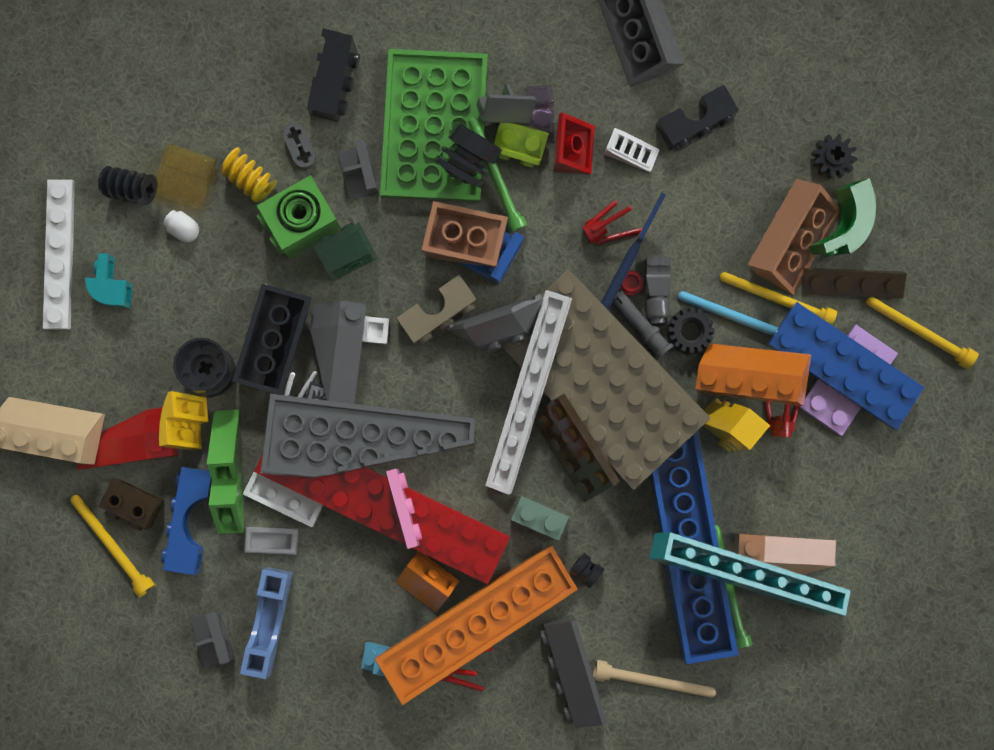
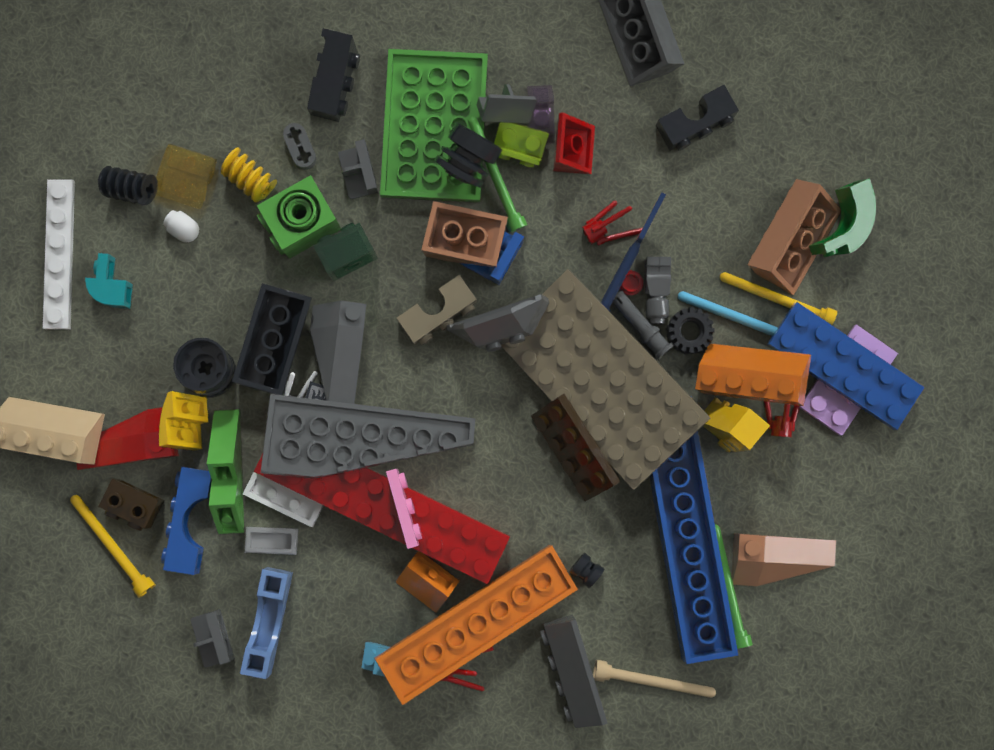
(376, 330): white plate -> none
(528, 391): white plate -> none
(539, 518): sand green brick -> none
(635, 142): white slope -> none
(749, 574): teal brick -> none
(826, 160): black gear -> none
(853, 282): dark brown plate -> none
(963, 356): yellow piece -> none

